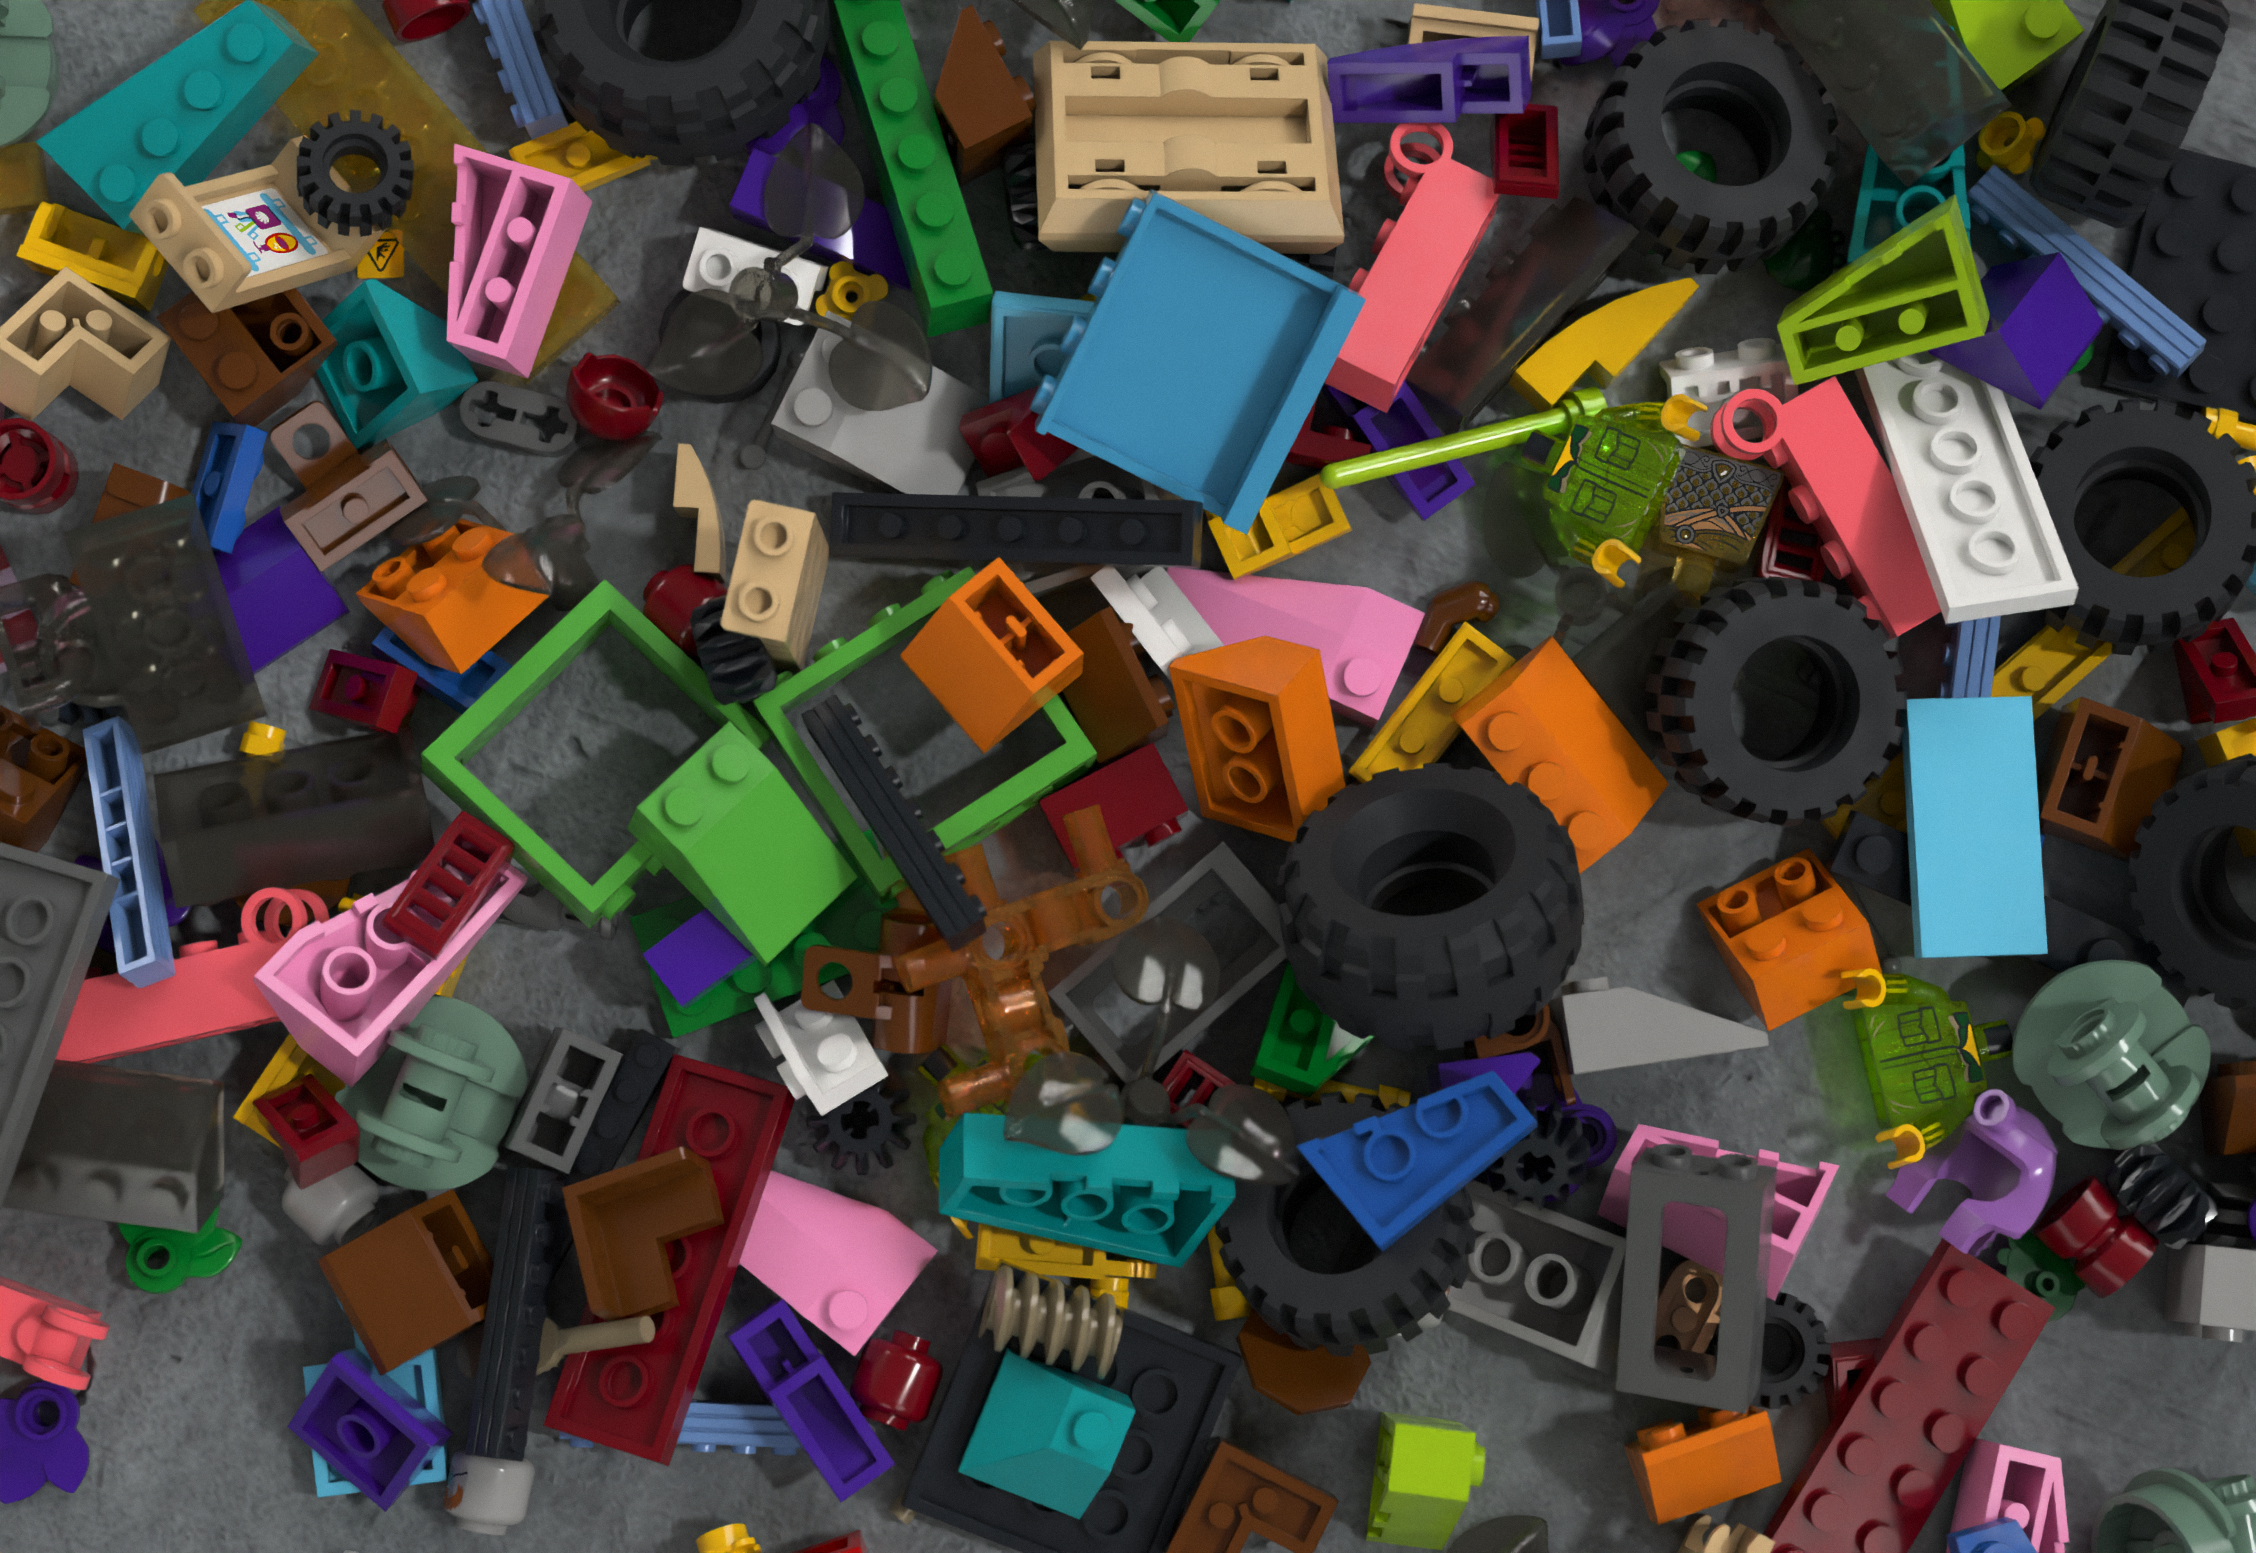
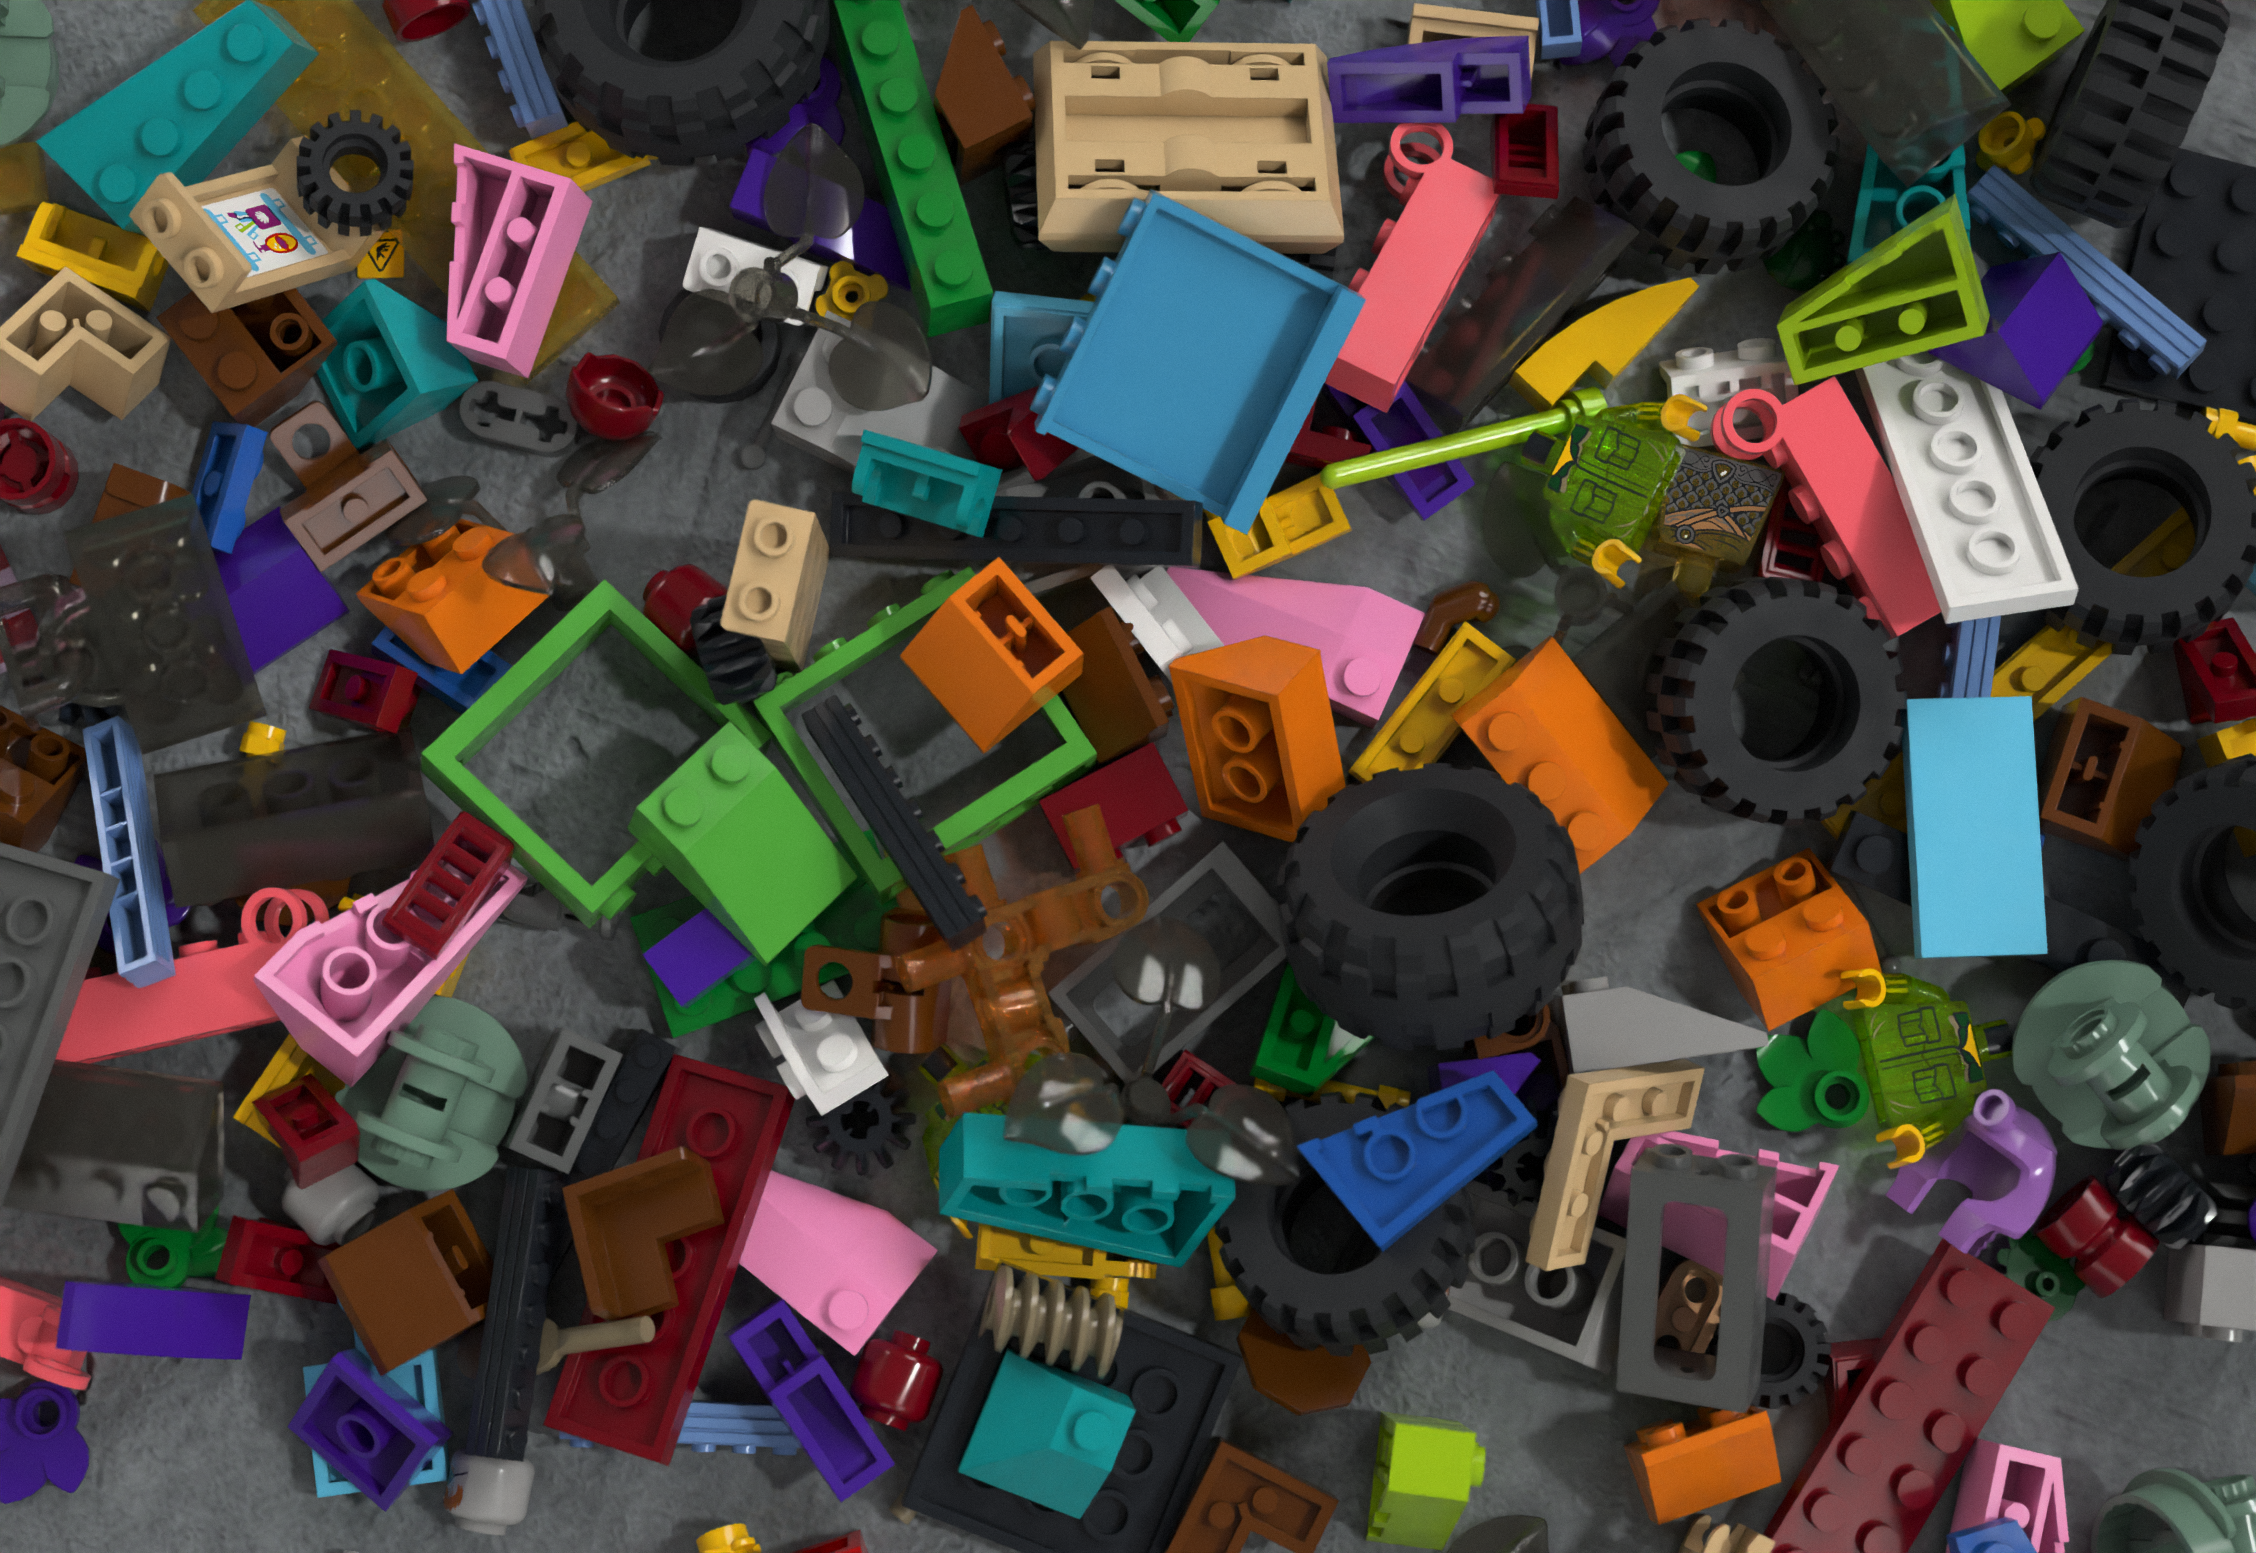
(152, 1320): none -> dark purple slope
(275, 1259): none -> dark red slope
(697, 499): tan slope -> none
(925, 483): none -> teal hinge
(1593, 1114): none -> tan plate
(1803, 1072): none -> green plate

